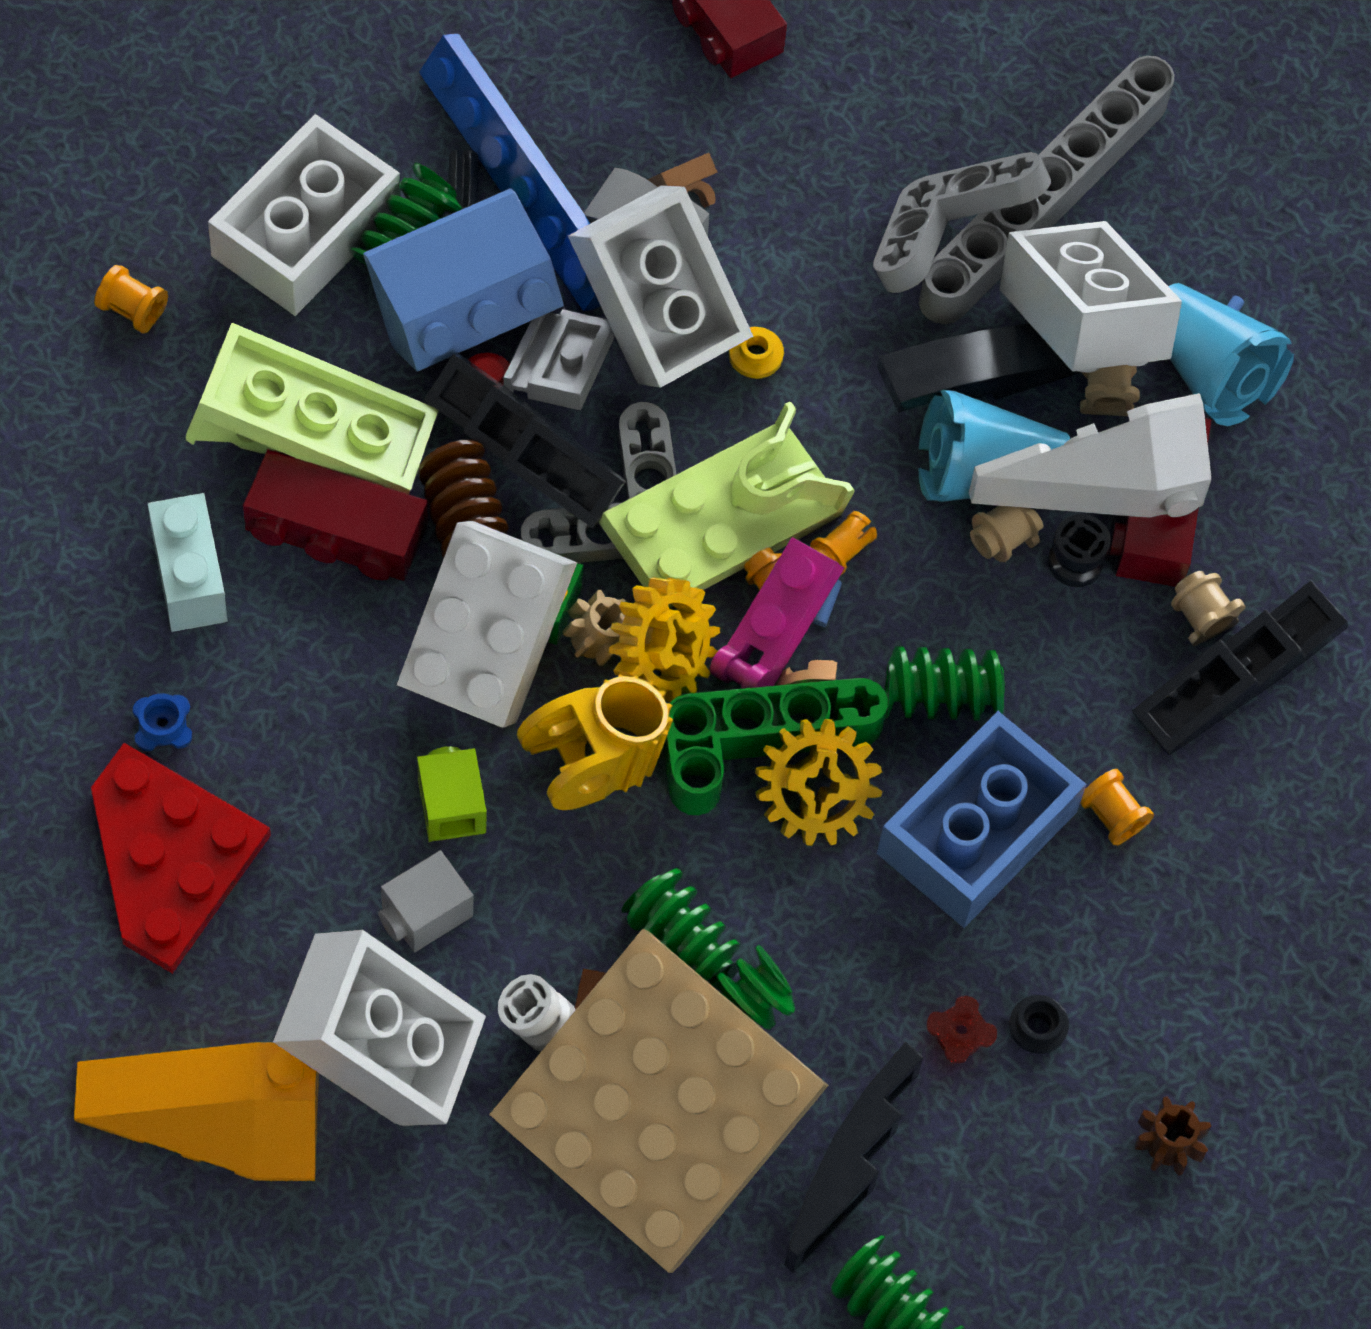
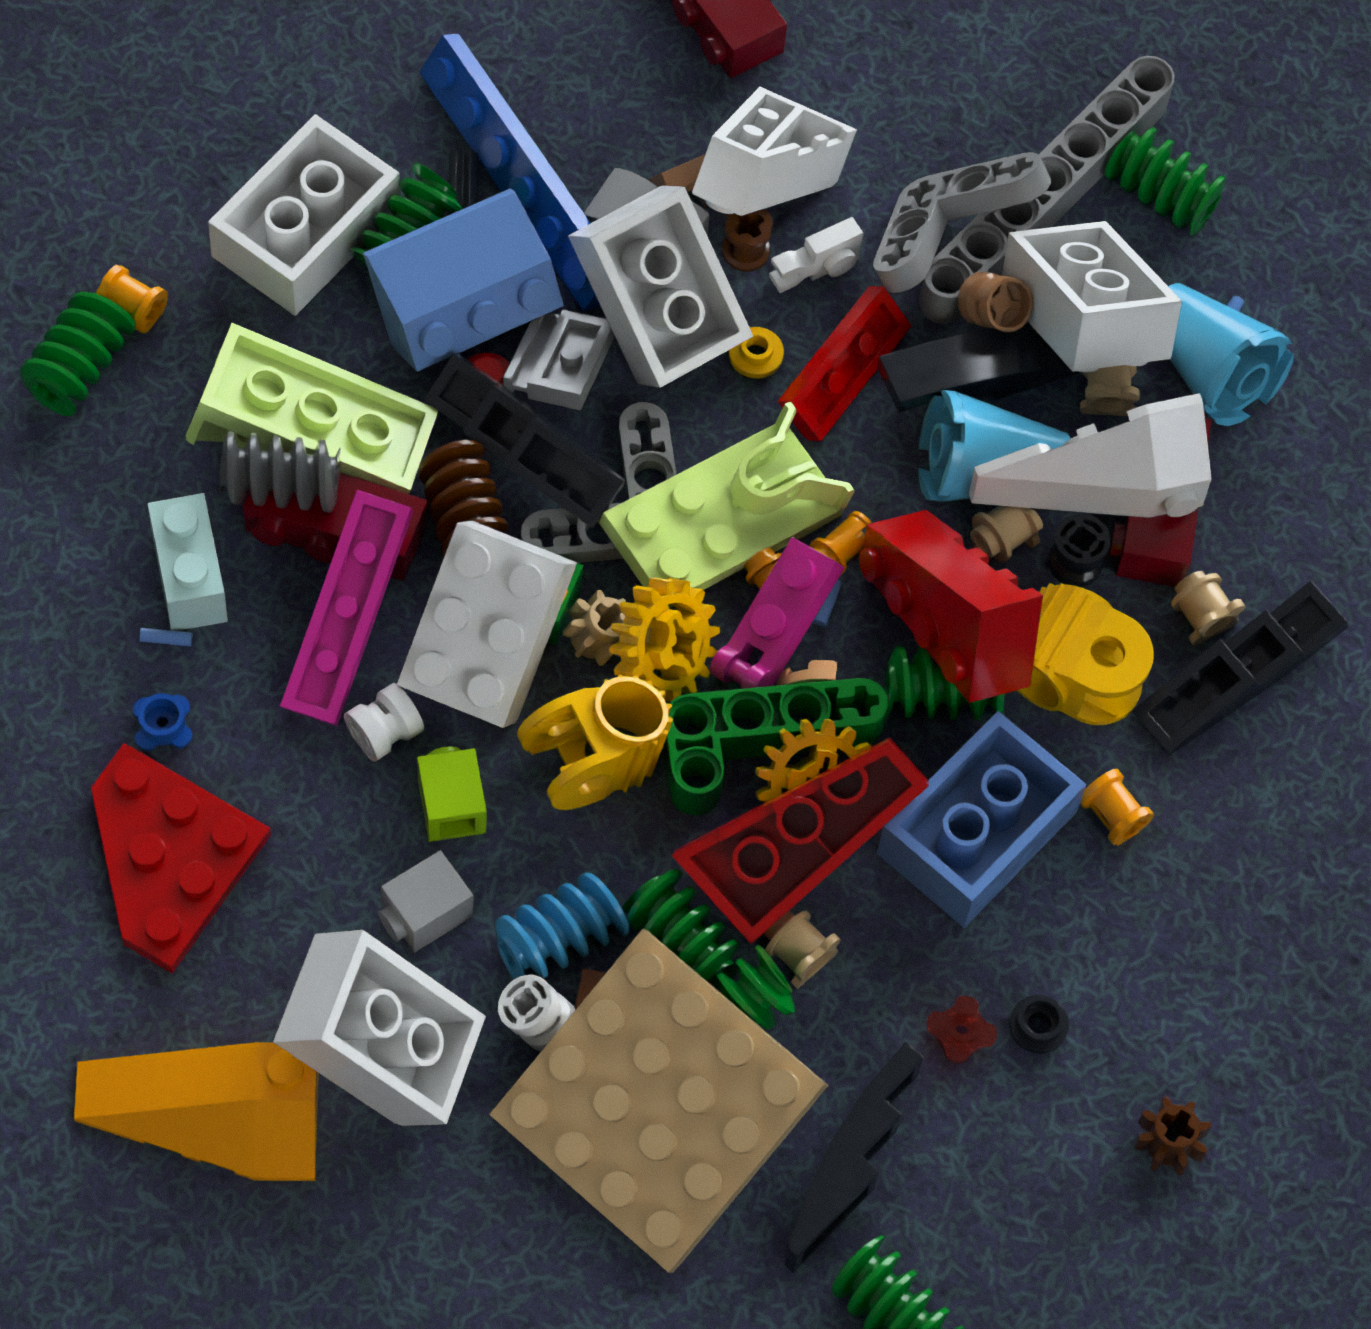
(73, 350): none -> green piece
(166, 637): none -> medium blue piece
(279, 472): none -> dark grey piece
(347, 608): none -> dark pink plate
(384, 722): none -> white wheel
(558, 925): none -> dark azure piece
(747, 240): none -> reddish brown bush
(771, 155): none -> white wedge
(790, 844): none -> red wedge
(800, 945): none -> tan brick
(825, 252): none -> white plate
(845, 362): none -> red plate
(955, 603): none -> red wedge
(995, 301): none -> medium nougat wheel
(1087, 652): none -> yellow piece
(1165, 180): none -> green piece

